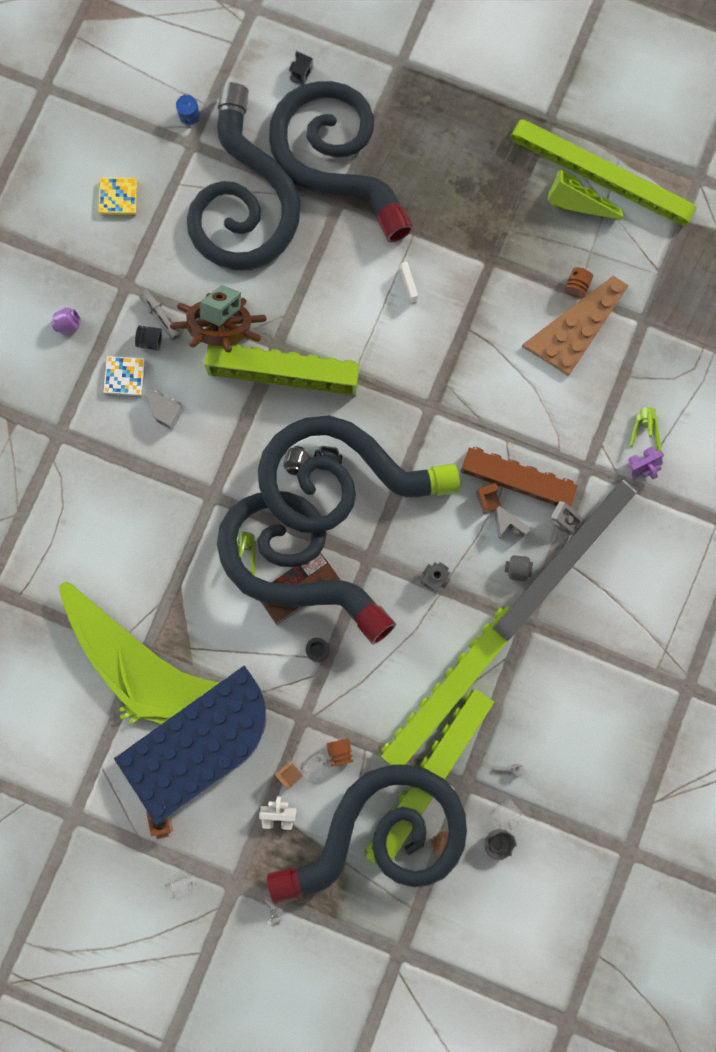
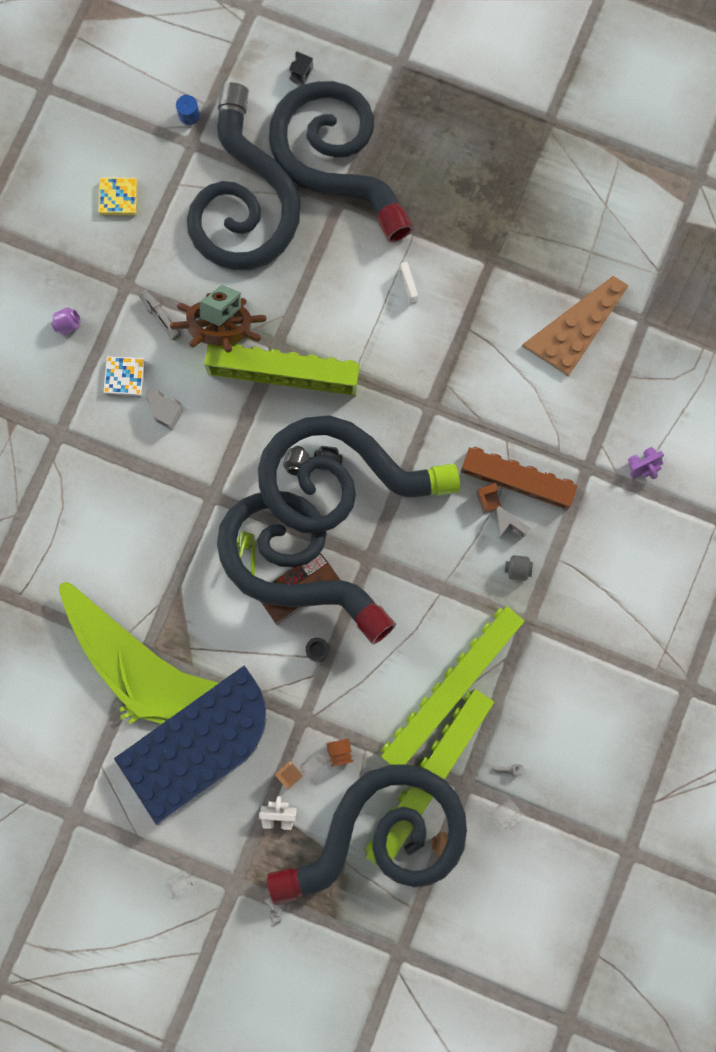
(148, 337): black piece -> none
(159, 833): dark orange brick -> none
(433, 583): dark grey brick -> none
(499, 844): dark grey hair -> none
(565, 559): dark grey beam -> none
(566, 518): light grey slope -> none
(571, 195): lime wedge -> none
(579, 282): dark orange piece -> none
(603, 172): lime beam -> none
(648, 418): lime plant -> none

